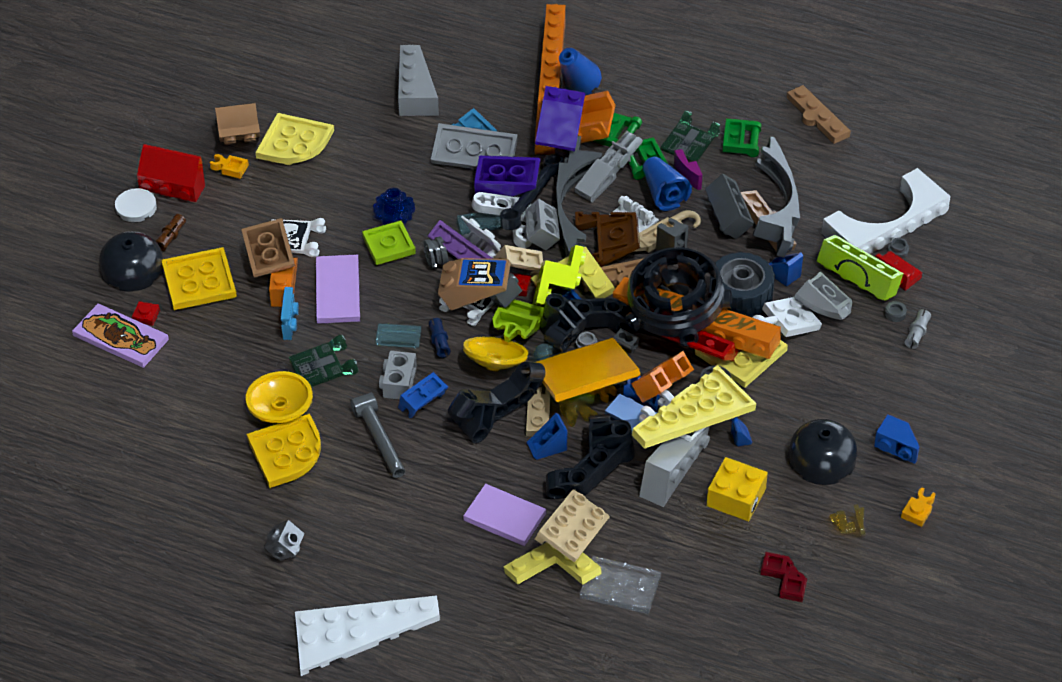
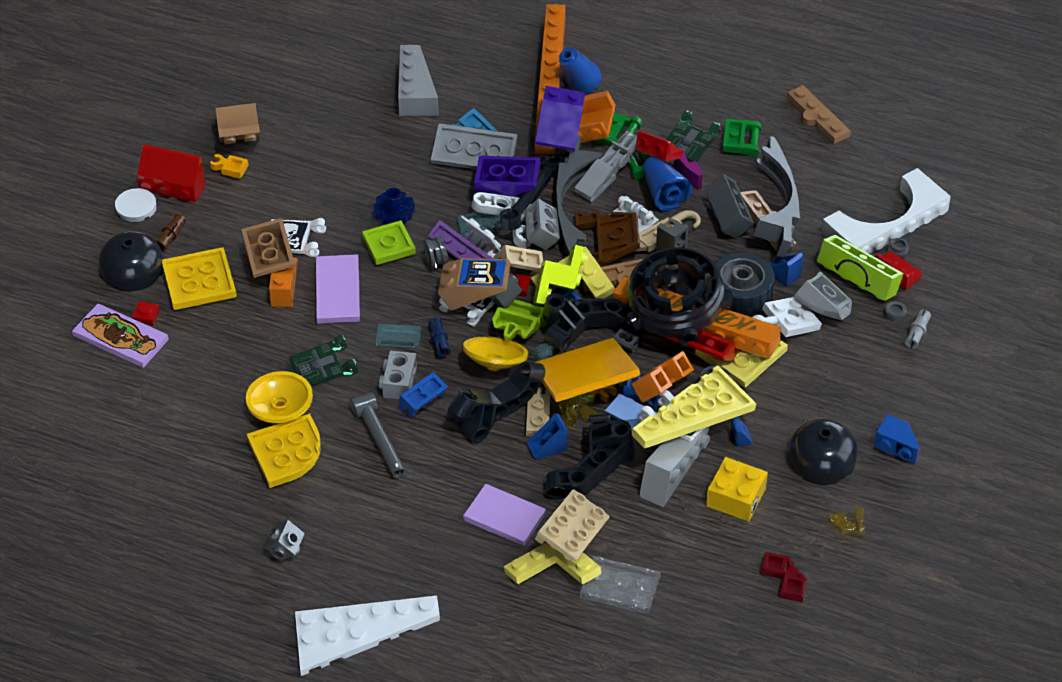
(289, 310): dark azure plate -> none
(293, 139): light yellow plate -> none
(585, 339): light grey plate -> none
(657, 147): none -> red bracket
(918, 509): light orange plate -> none

